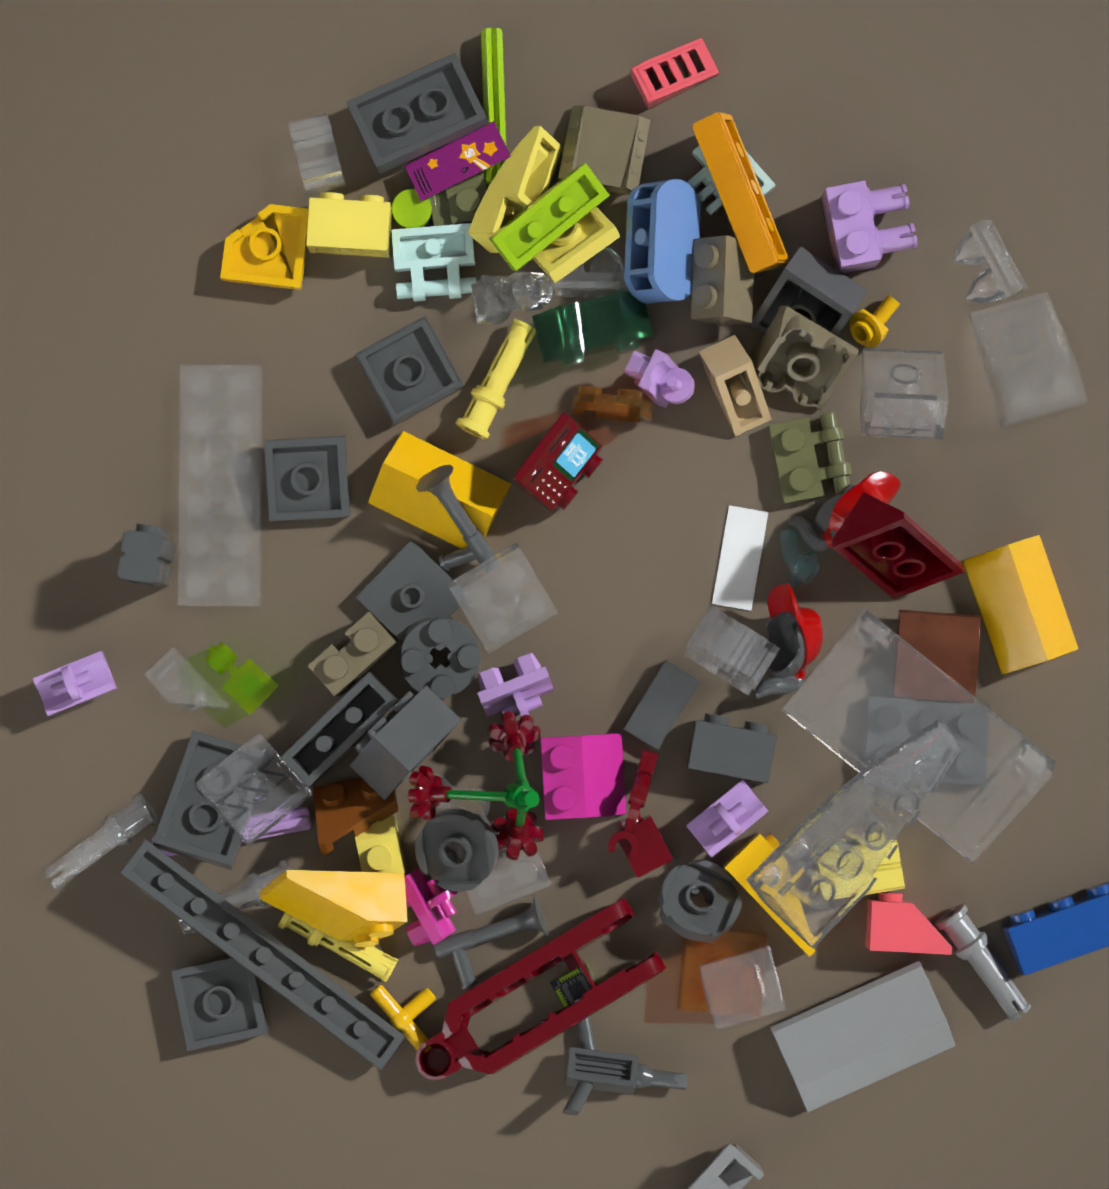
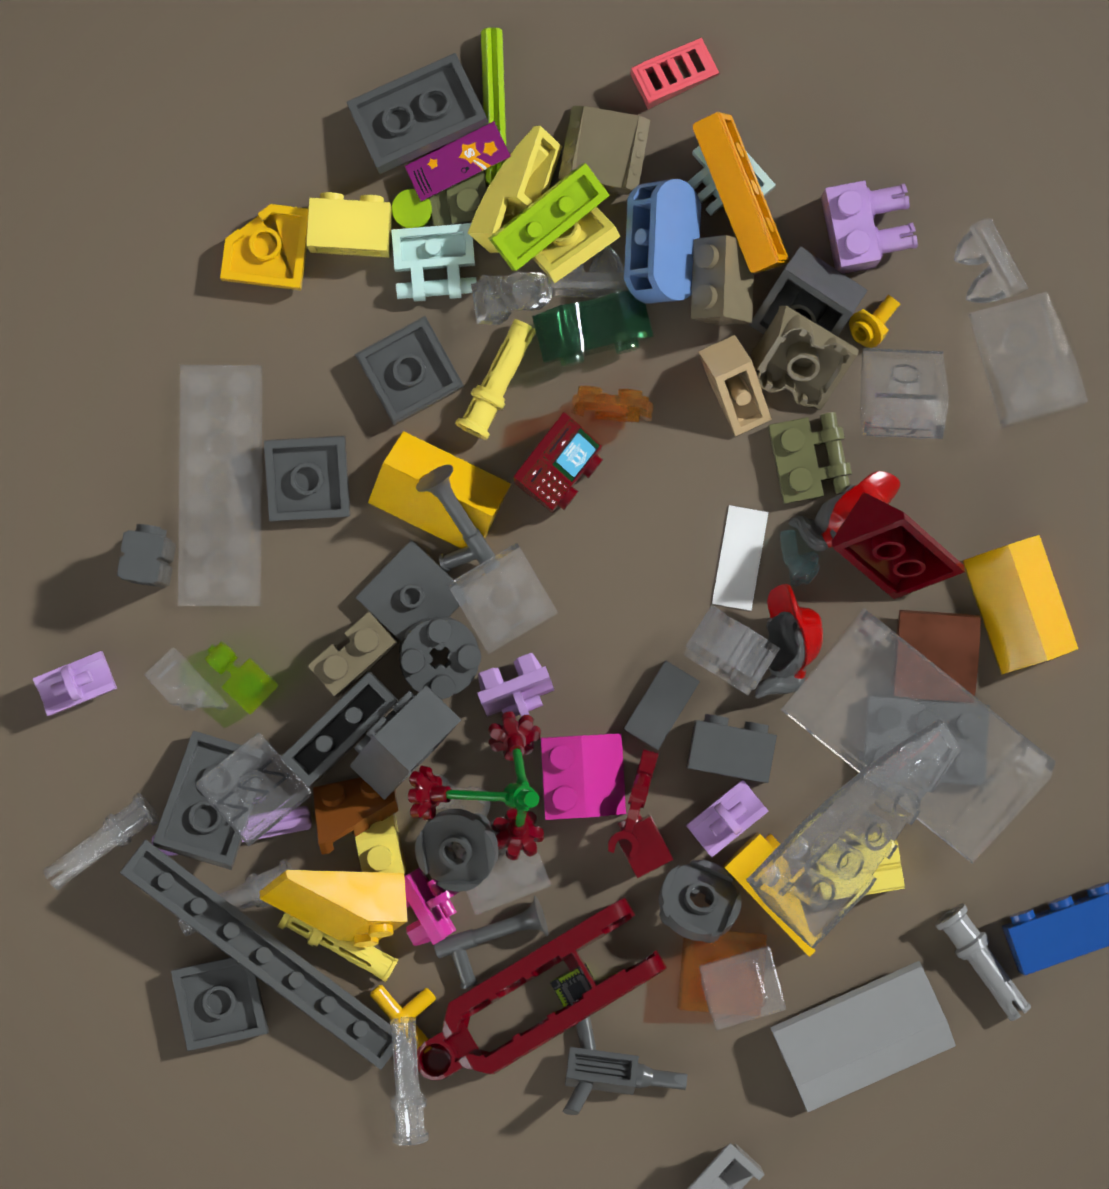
(316, 154): clear axle -> none
(408, 1100): none -> clear pin
(660, 378): lavender hips -> none
(901, 927): coral slope -> none

